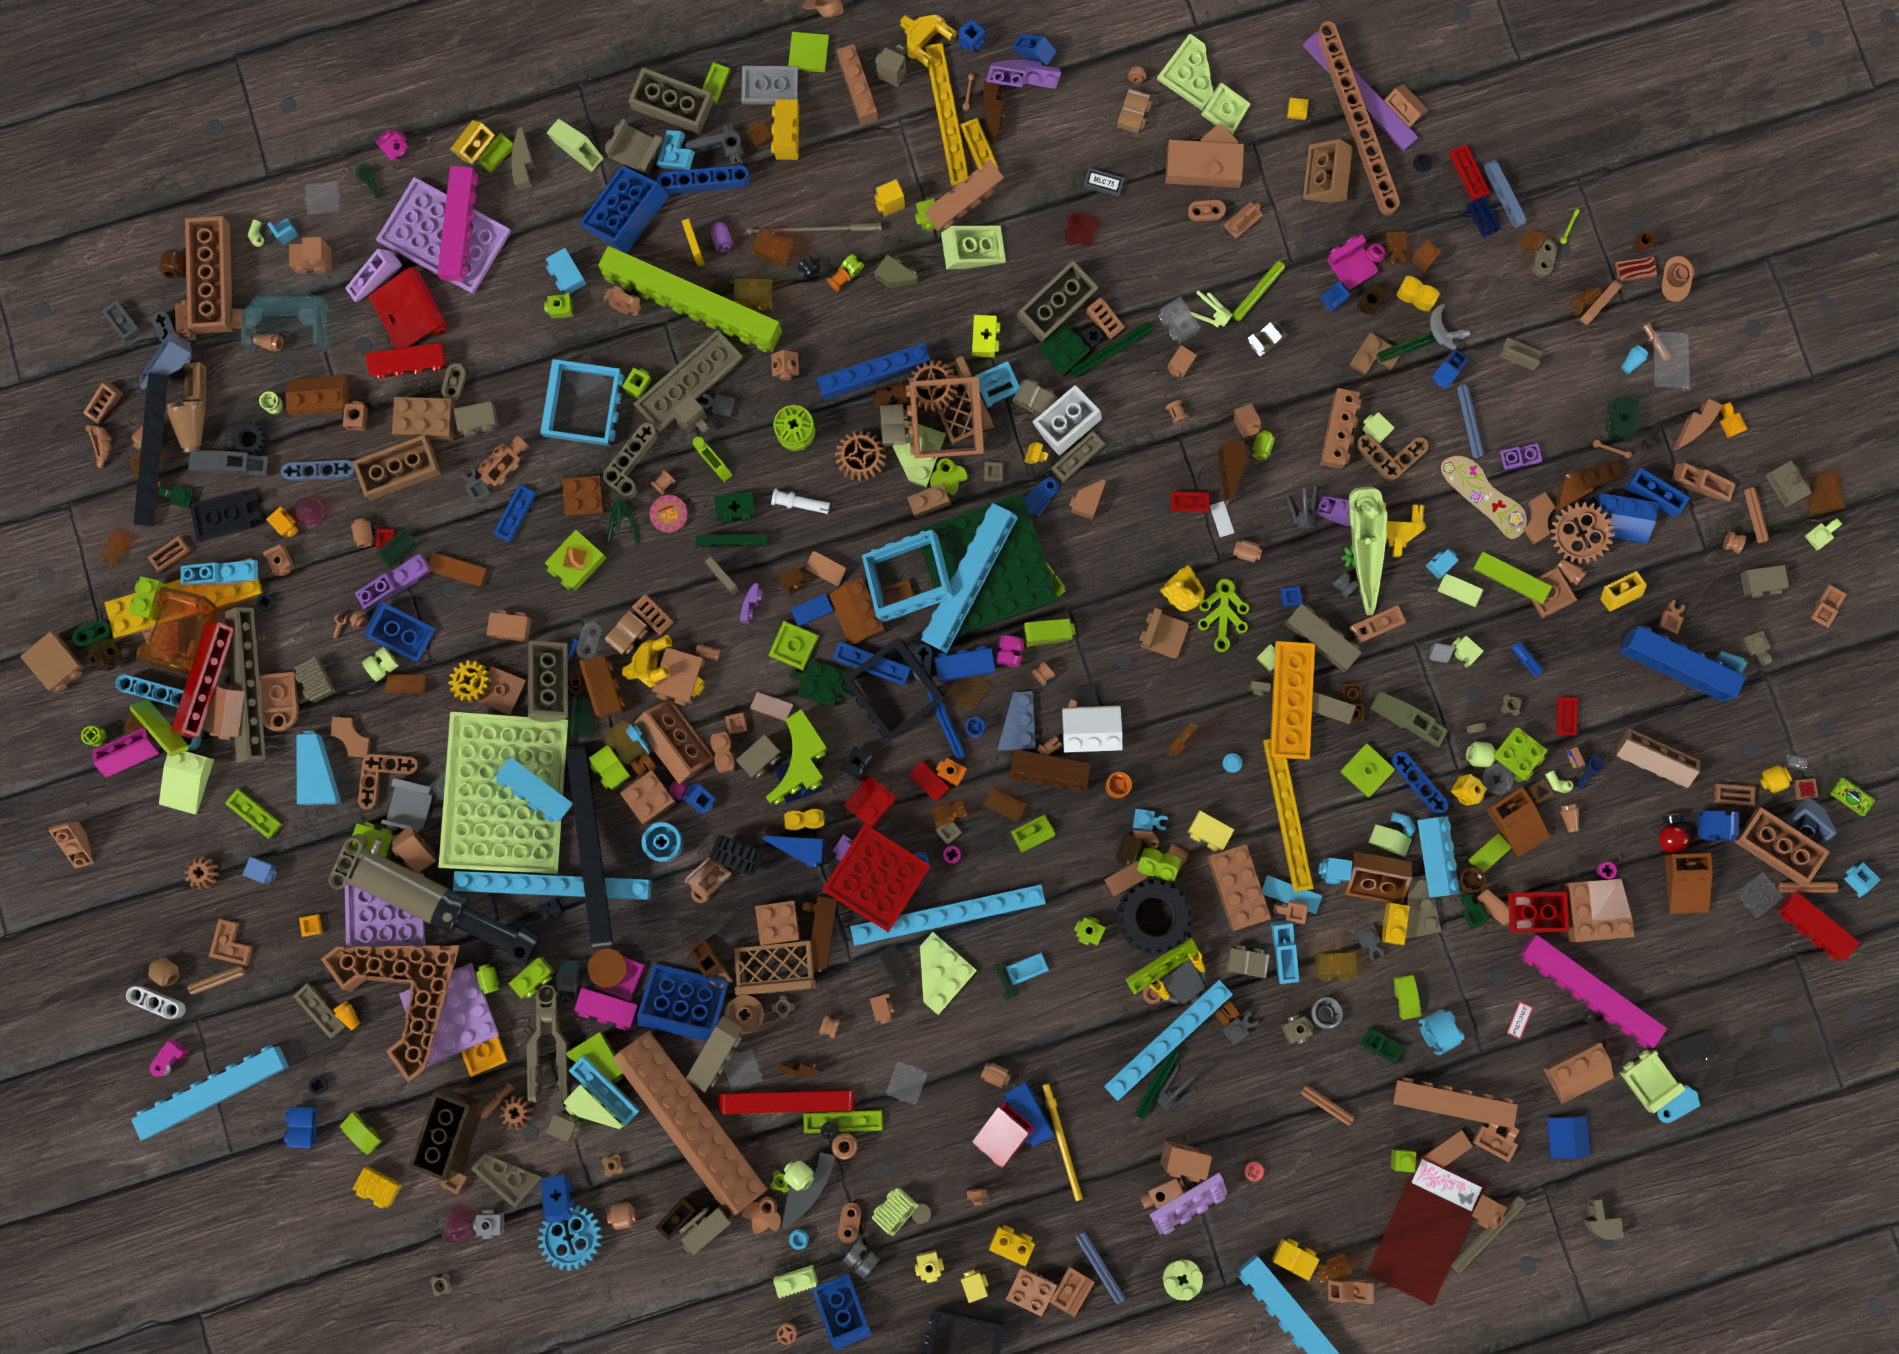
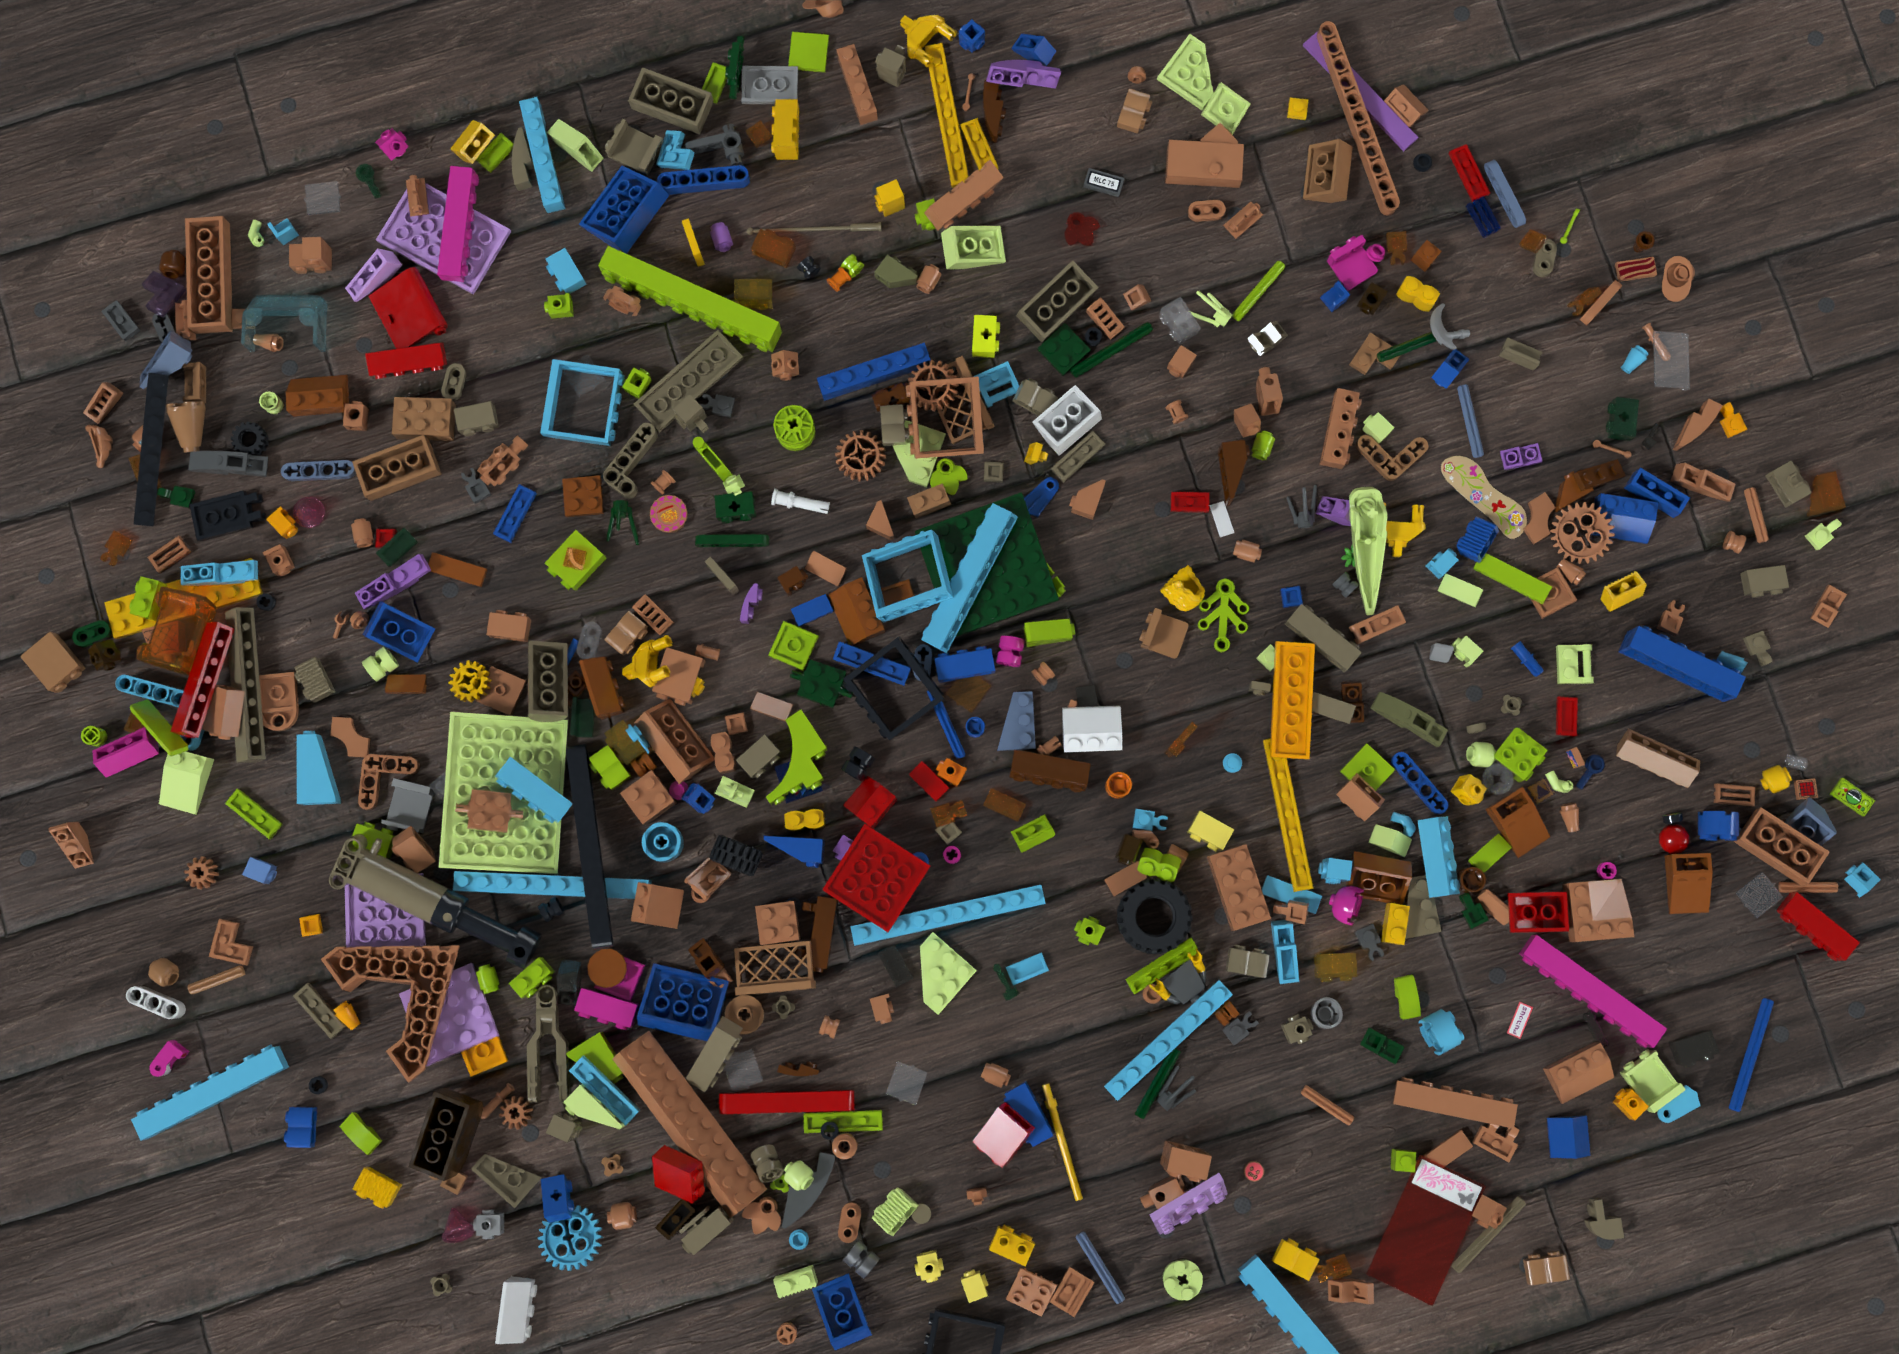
(166, 293): none -> clear purple plate
(417, 196): none -> nougat hinge
(489, 811): none -> nougat plate
(516, 1310): none -> white slope
(541, 155): none -> medium azure arch
(657, 905): none -> nougat brick
(678, 1174): none -> red brick
(734, 70): none -> dark green plate
(734, 484): none -> yellowish green plate
(734, 792): none -> yellowish green hips
(767, 1163): none -> dark tan wheel
(879, 522): none -> nougat slope
(928, 279): none -> nougat brick
(1137, 297): none -> nougat slope
(1268, 392): none -> nougat torso
(1346, 904): none -> dark pink cylinder
(1360, 797): none -> nougat brick
(1477, 539): none -> blue brick
(1546, 1268): none -> medium nougat brick
(1568, 664): none -> yellowish green plate
(1630, 1103): none -> light orange brick
(1751, 1055): none -> blue axle

